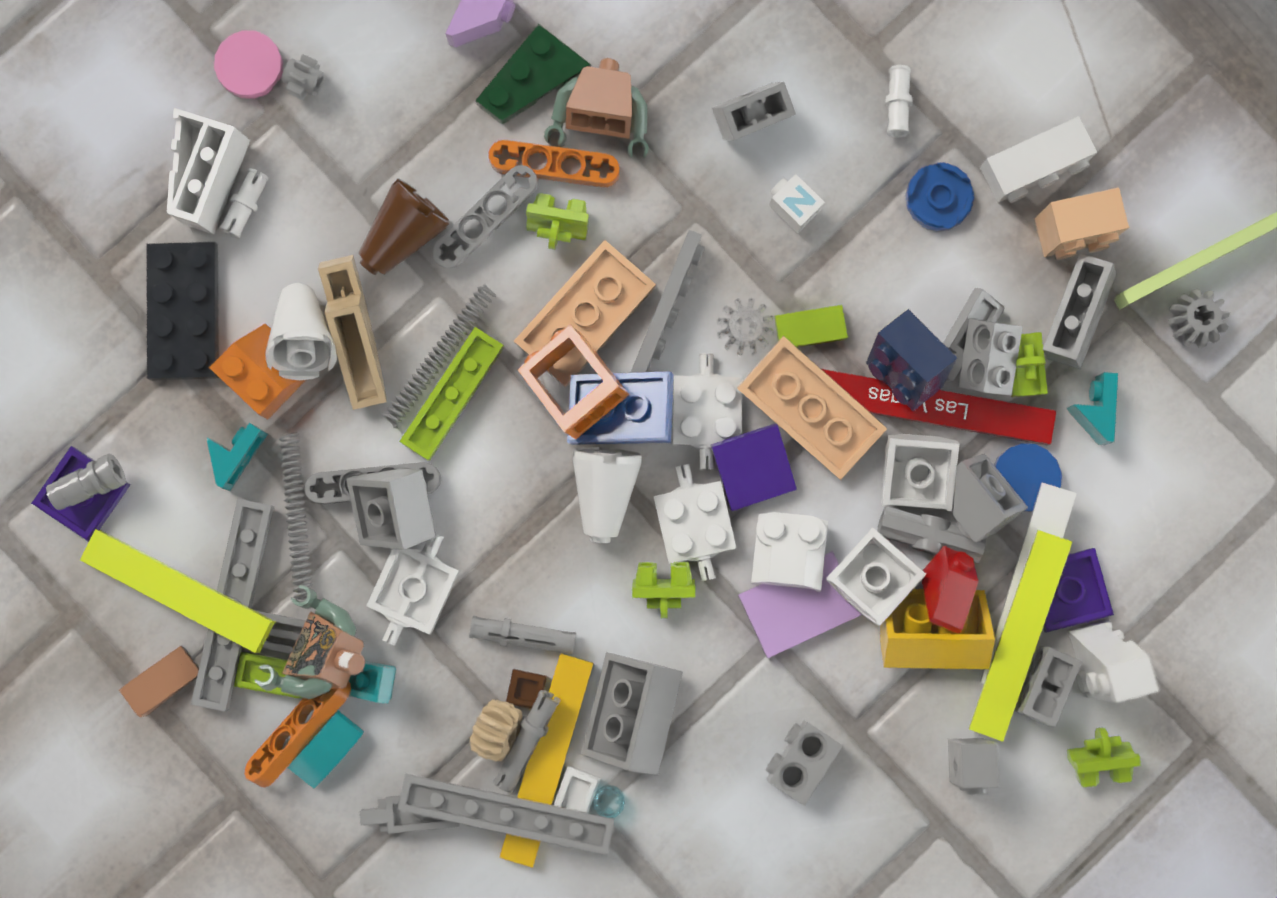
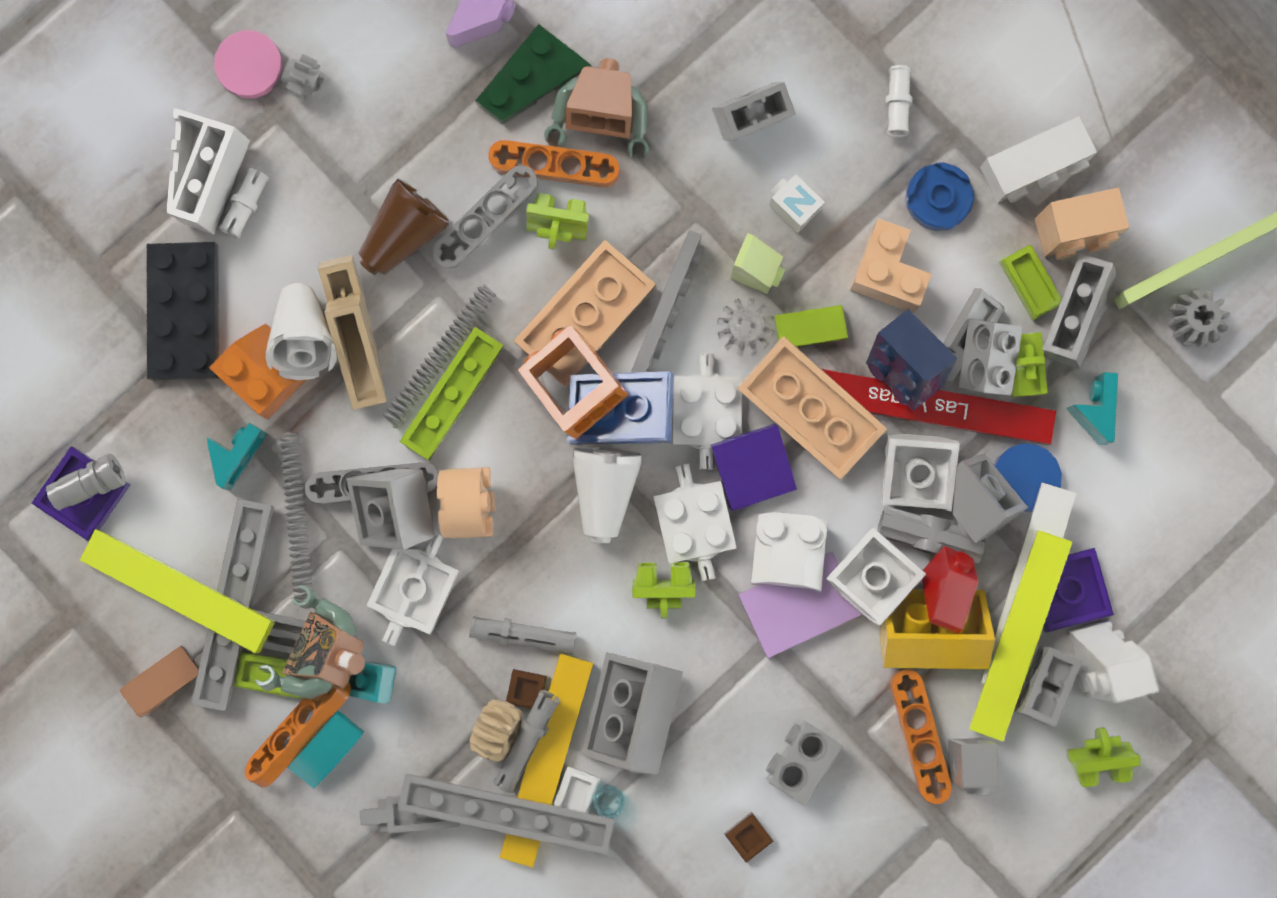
(465, 503): none -> light nougat brick
(748, 837): none -> reddish brown tile
(757, 265): none -> yellowish green slope
(882, 274): none -> light nougat brick
(924, 734): none -> orange beam
(1031, 282): none -> lime tile

